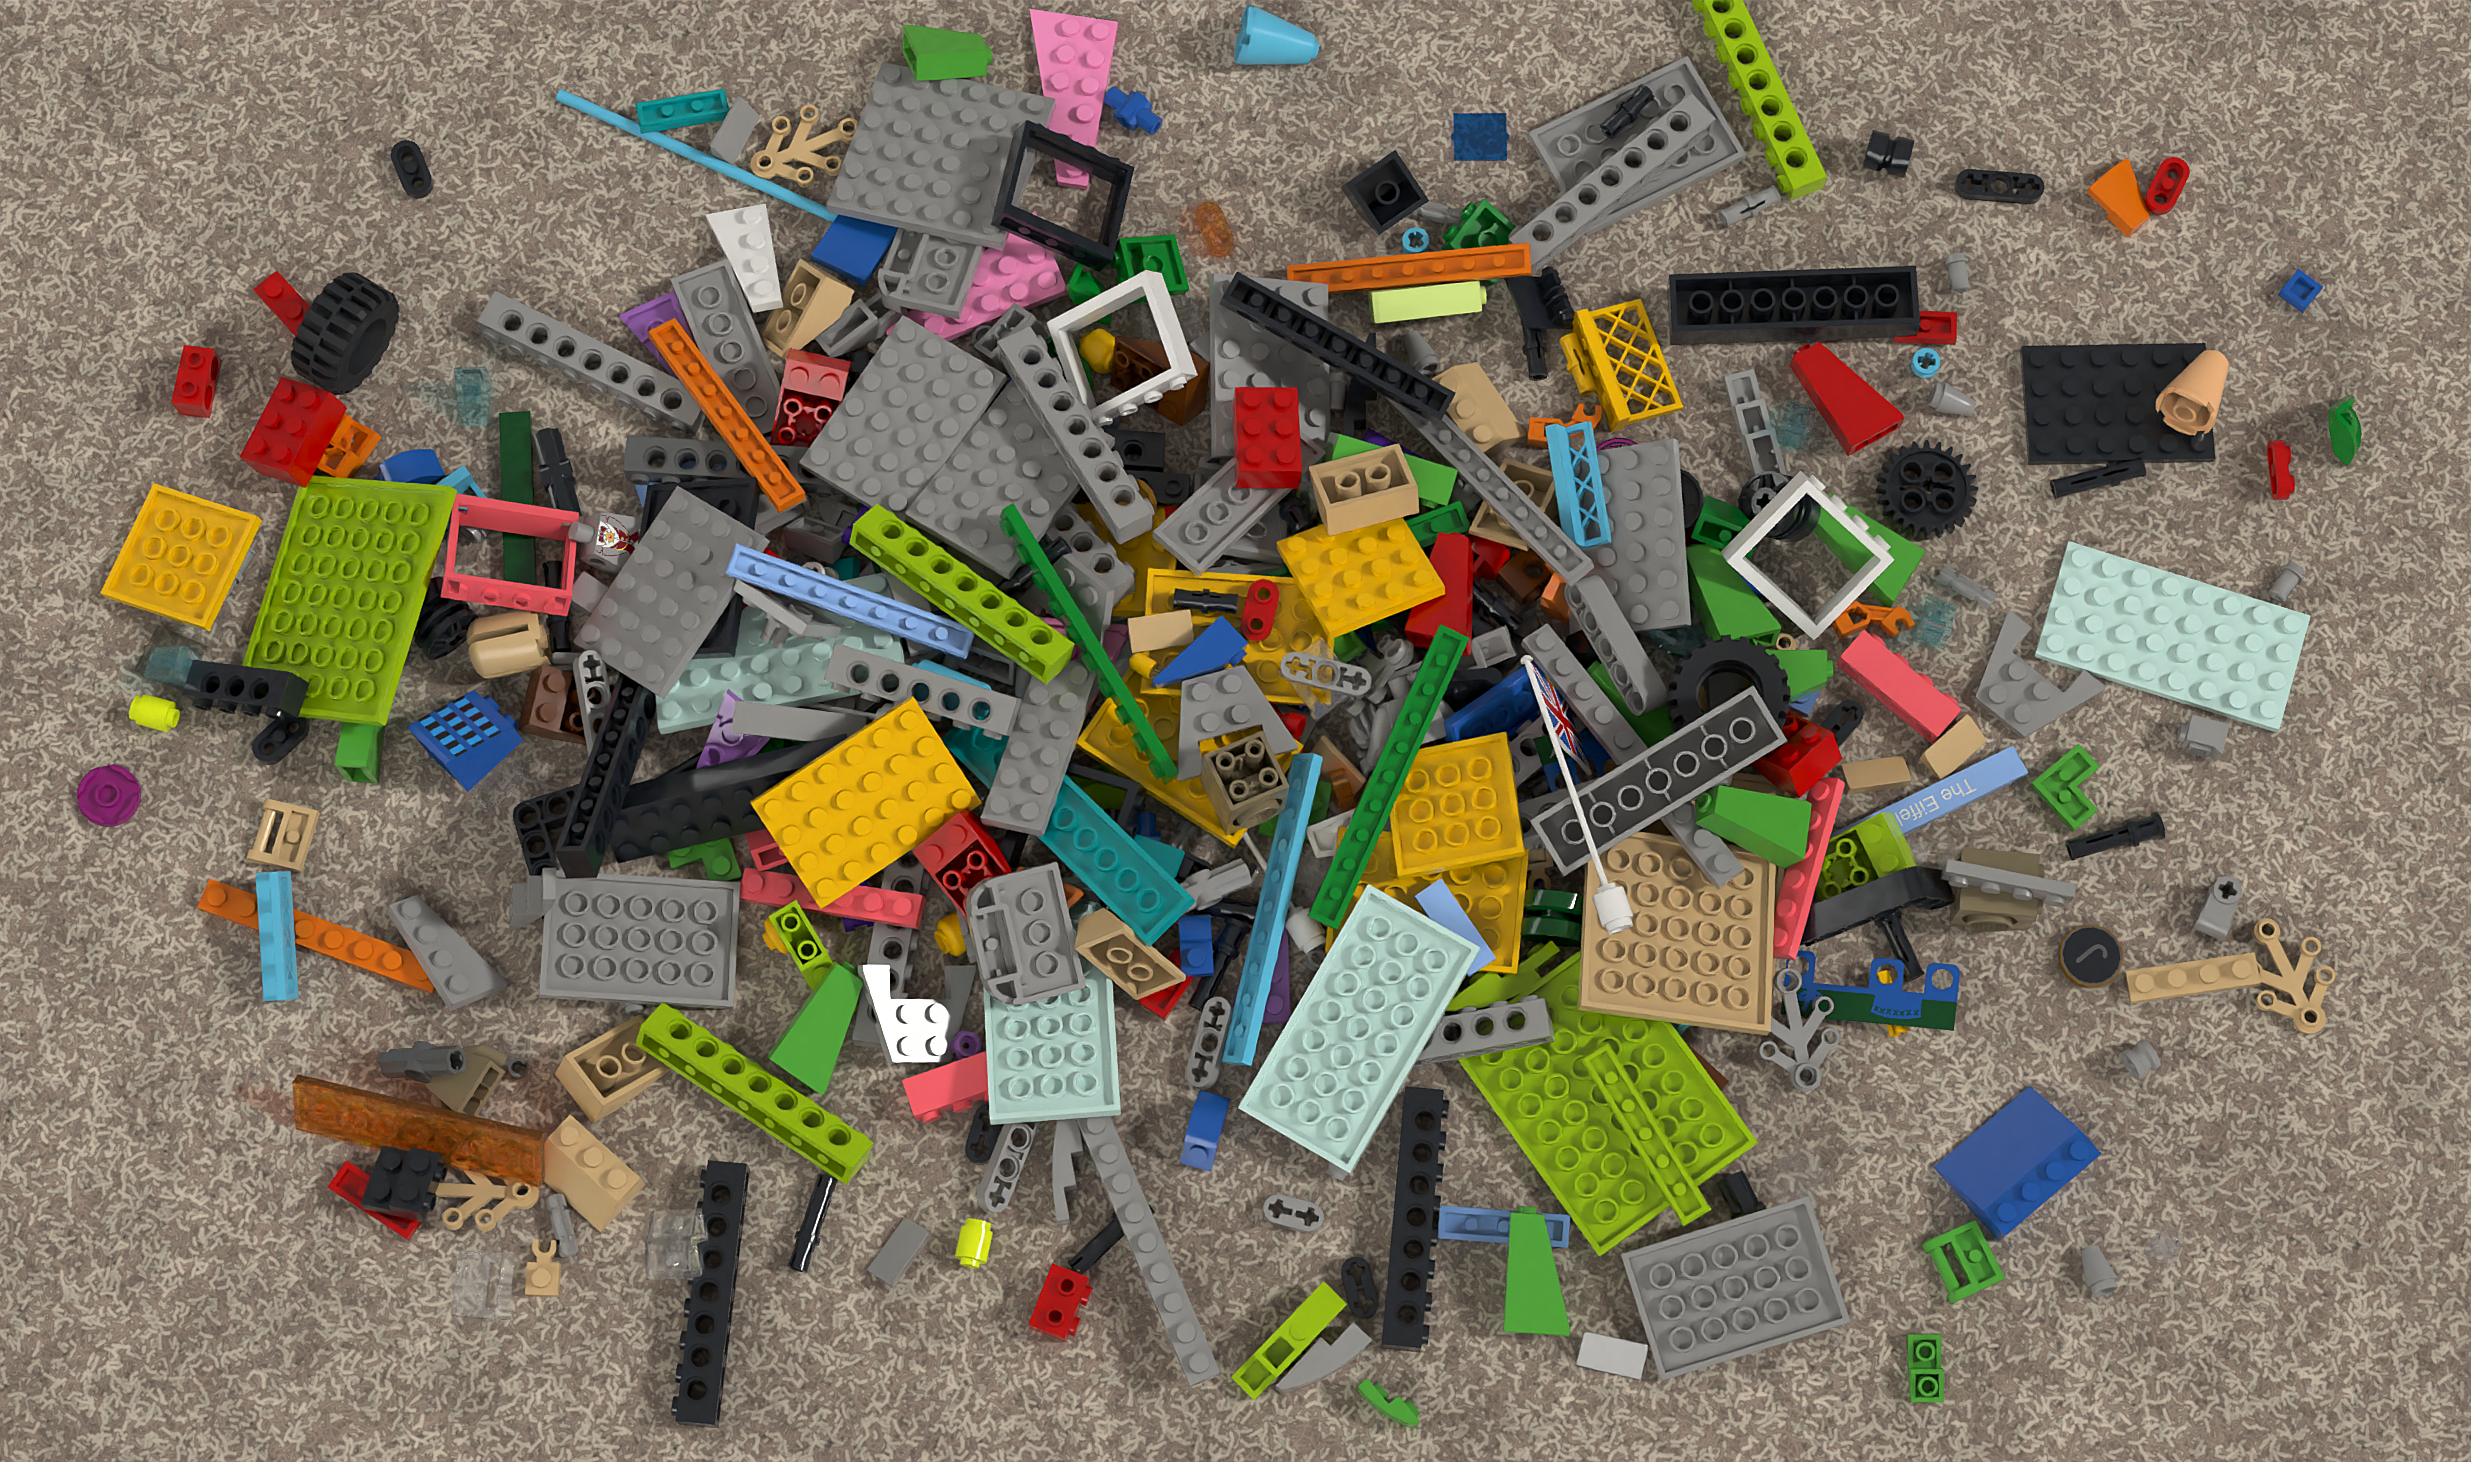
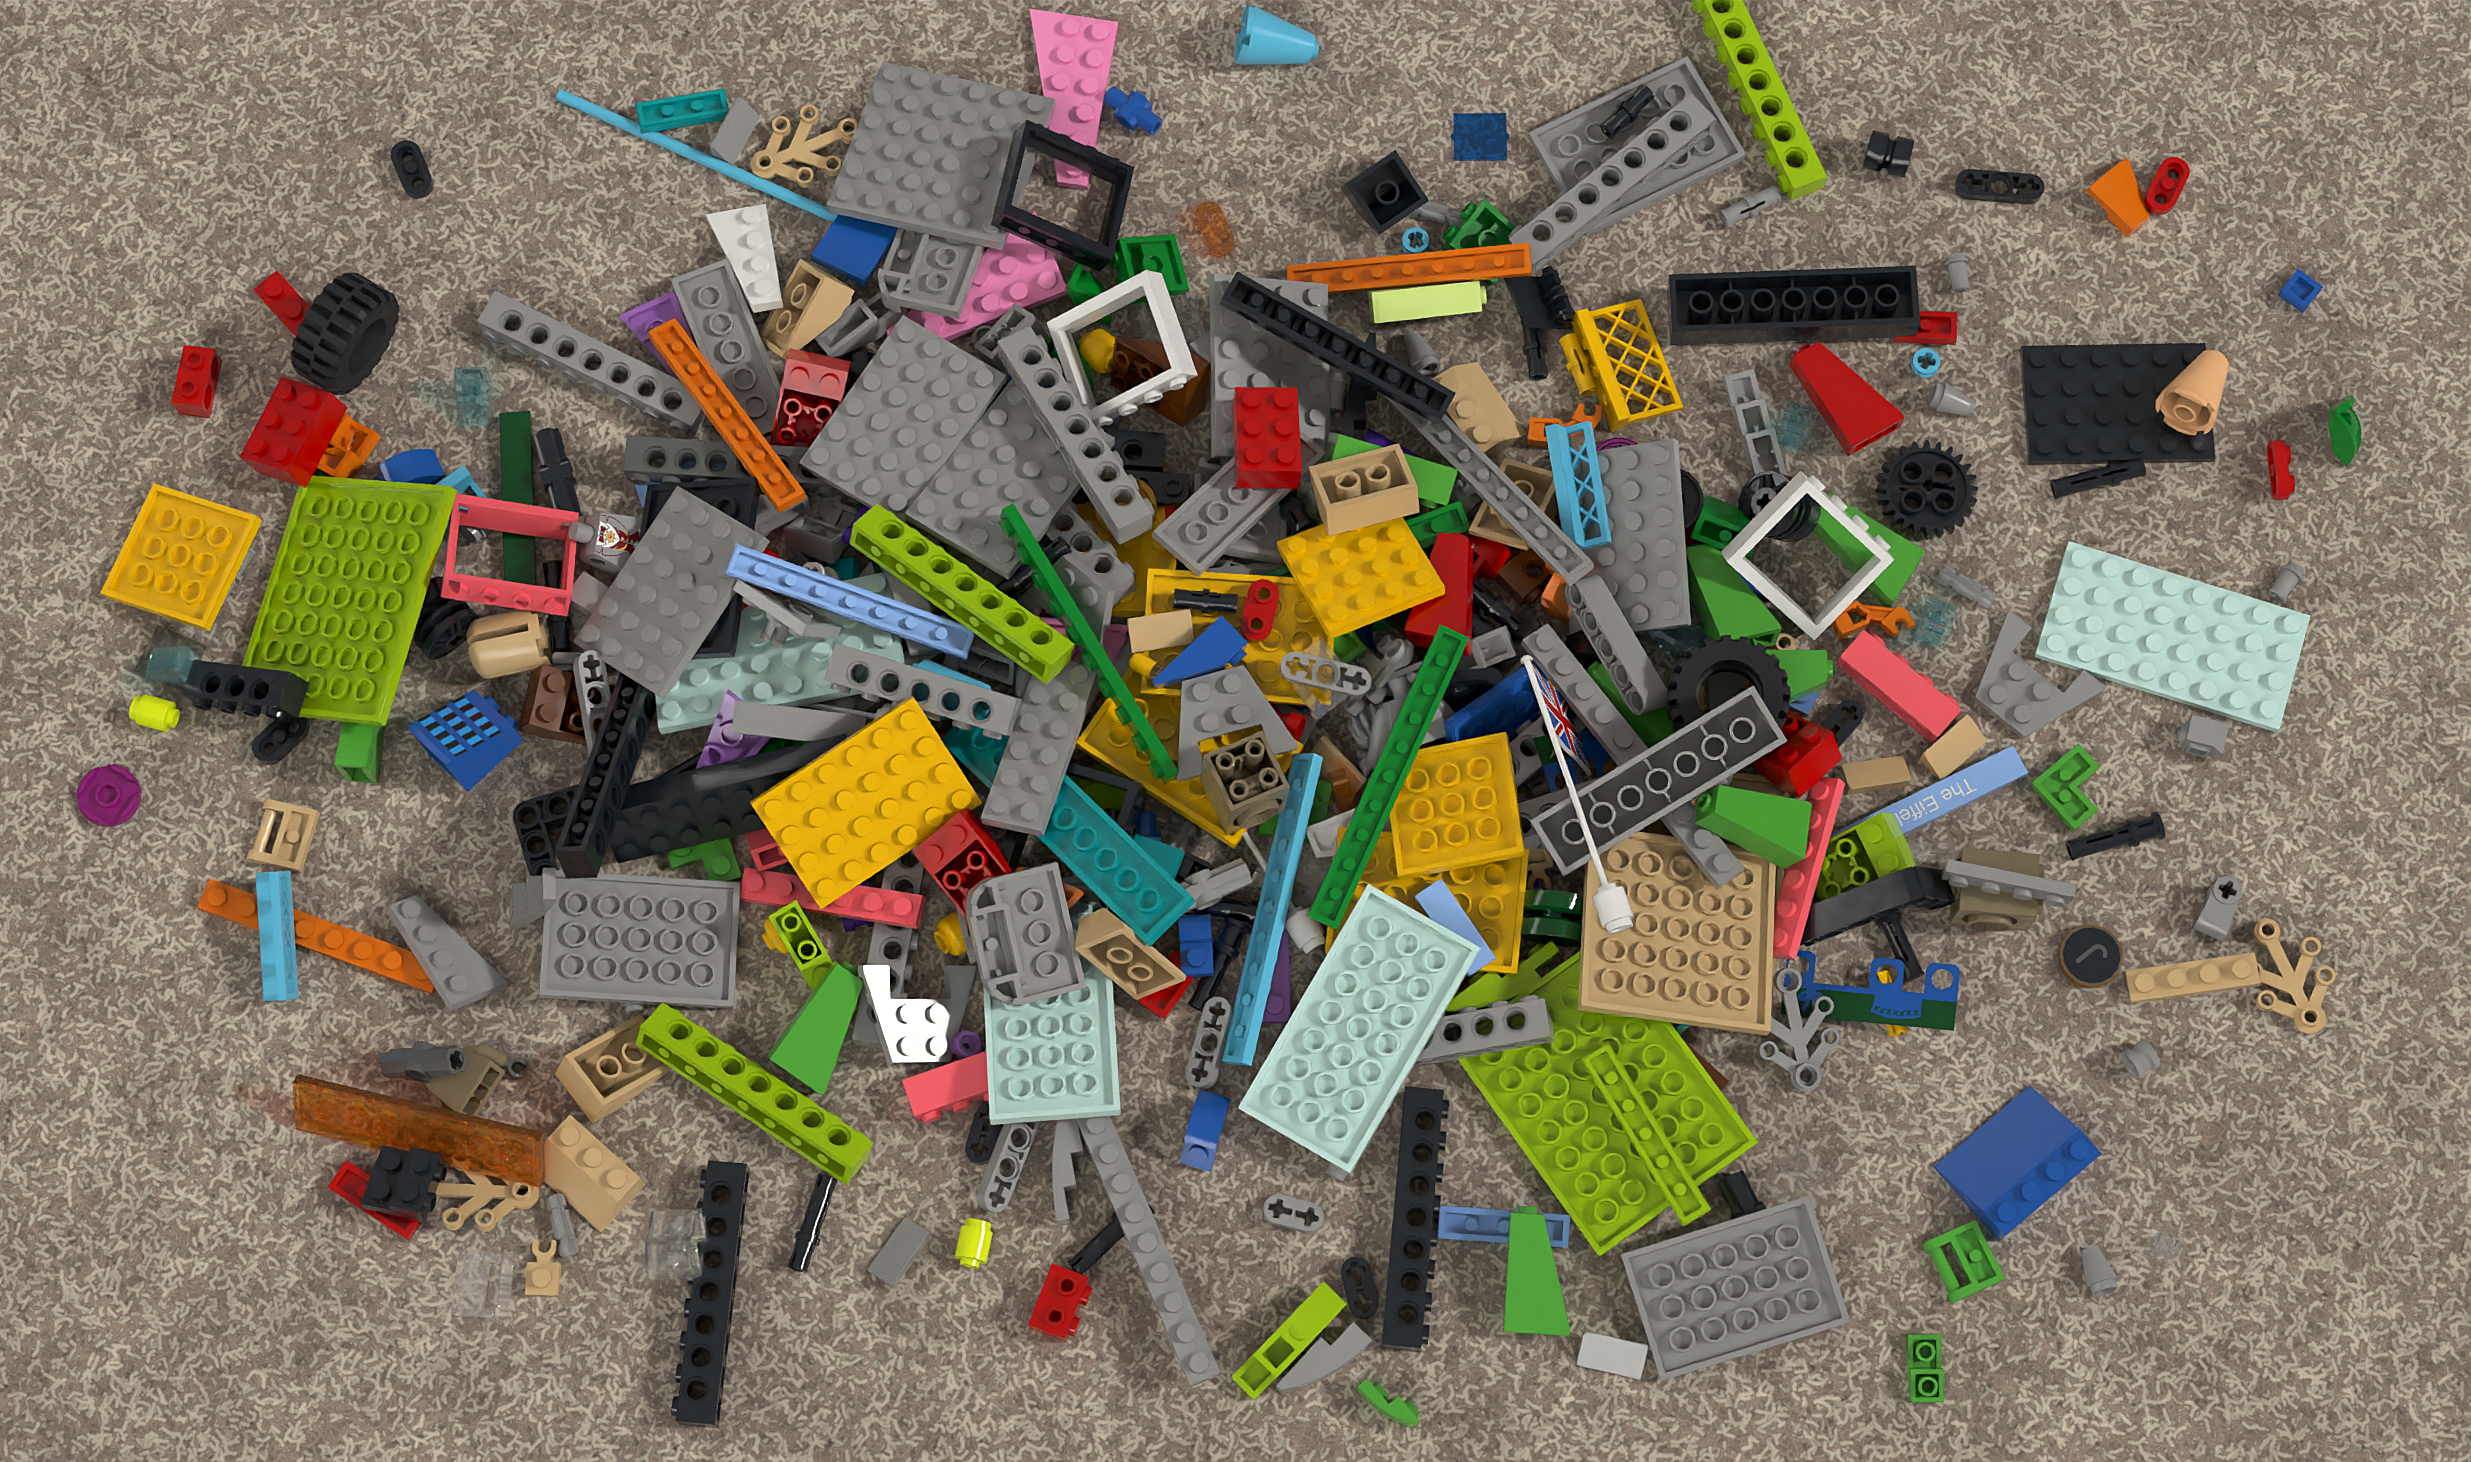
(944, 53): bright green slope -> none

